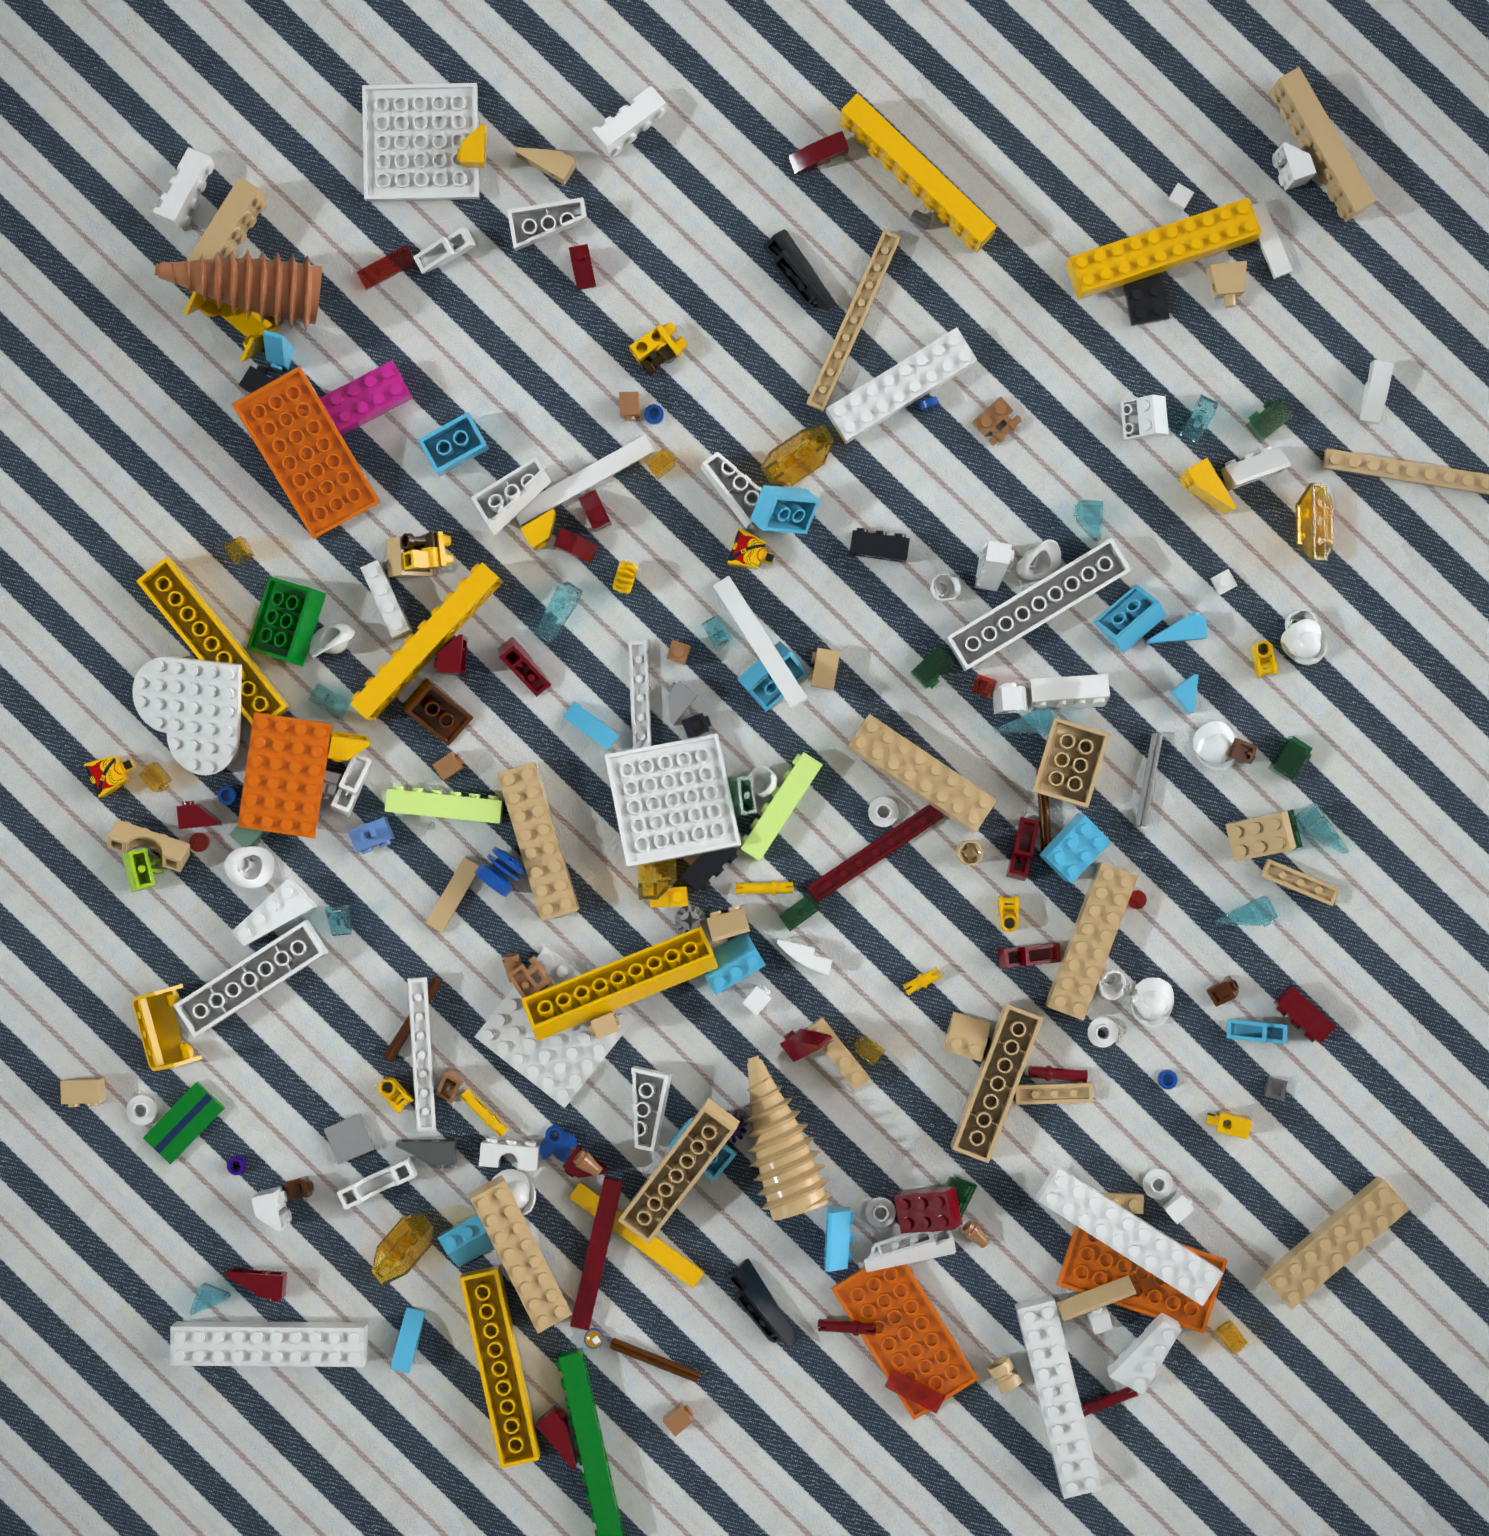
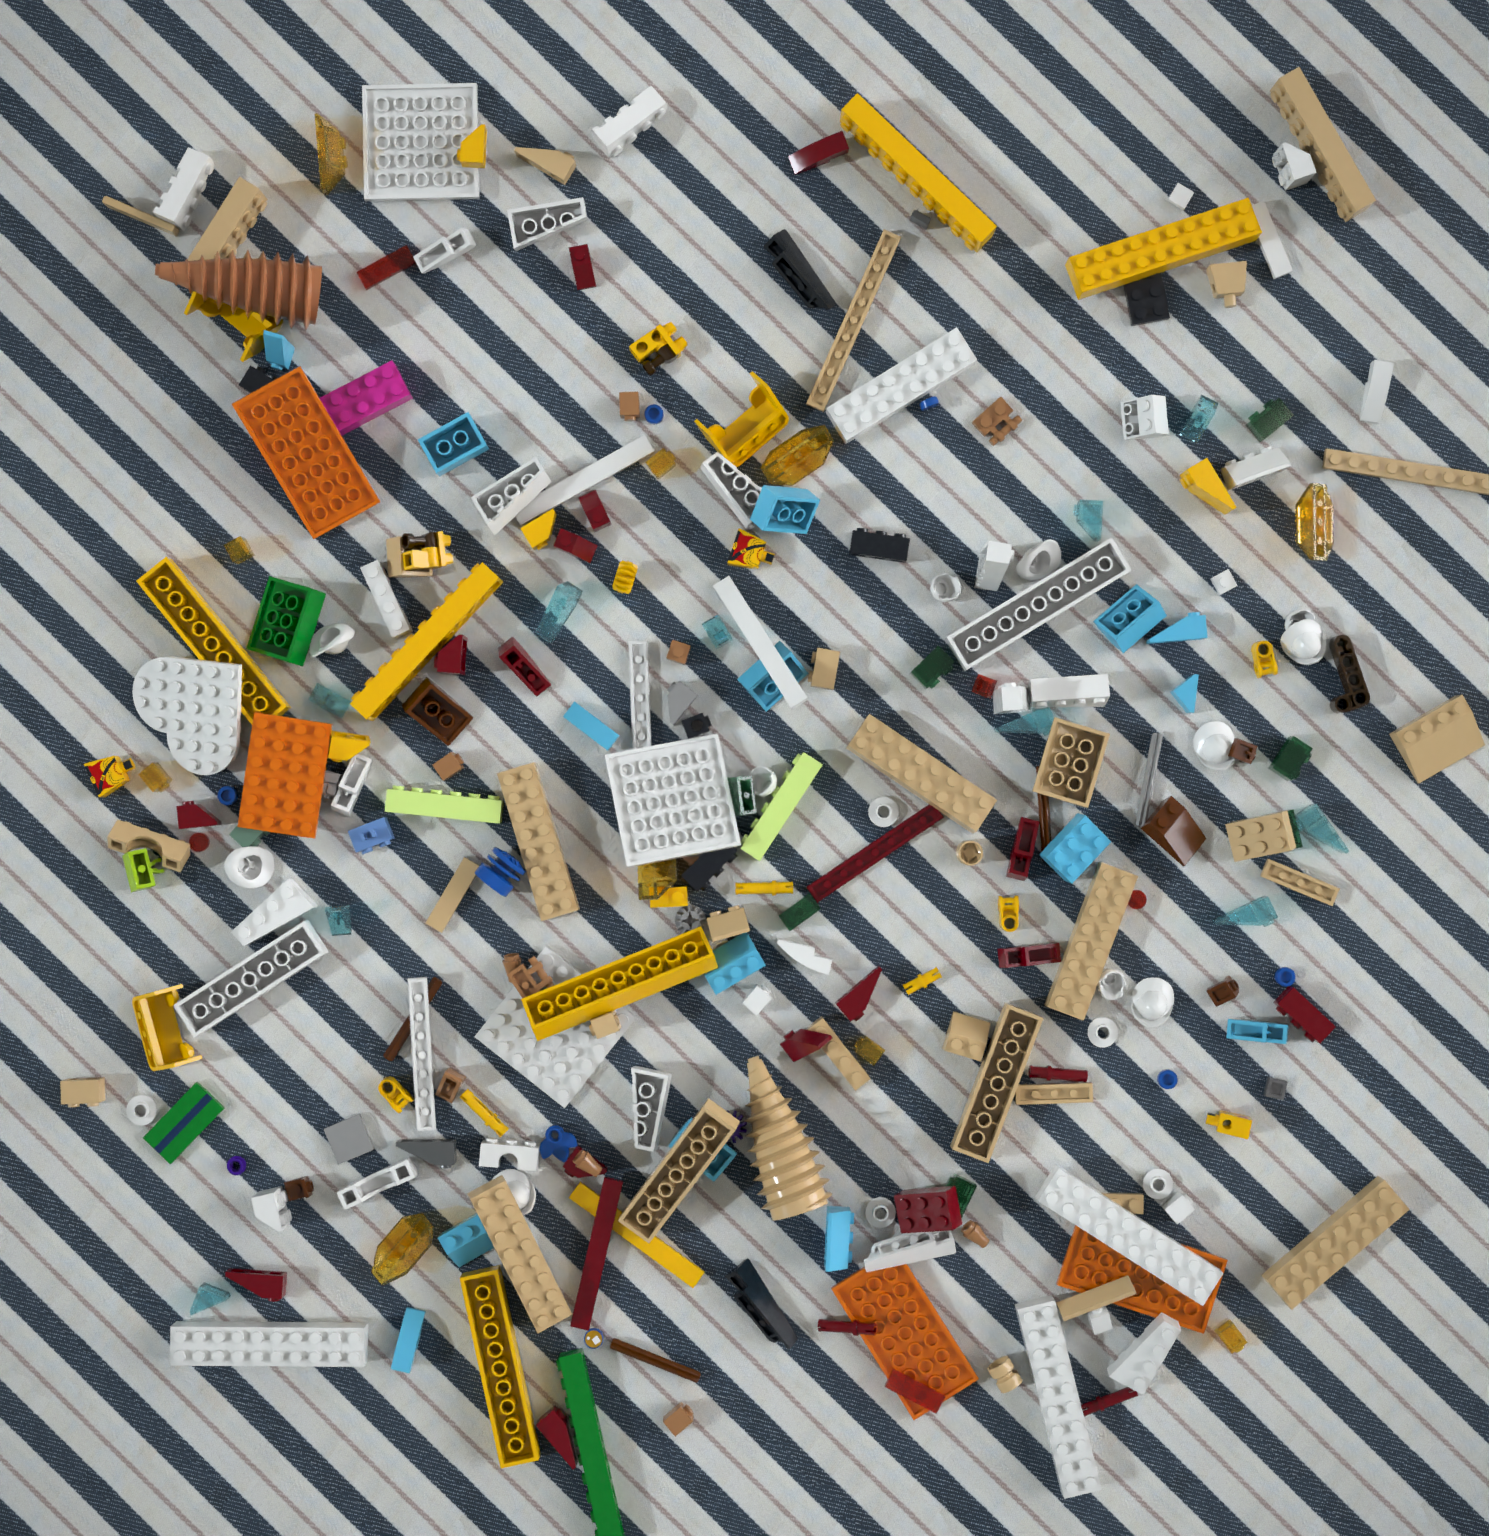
(140, 216): none -> tan tile
(330, 154): none -> clear yellow wedge
(751, 428): none -> yellow windscreen
(857, 998): none -> dark red slope
(1174, 830): none -> reddish brown slope
(1285, 976): none -> blue tile
(1344, 673): none -> dark brown beam
(1438, 738): none -> tan slope

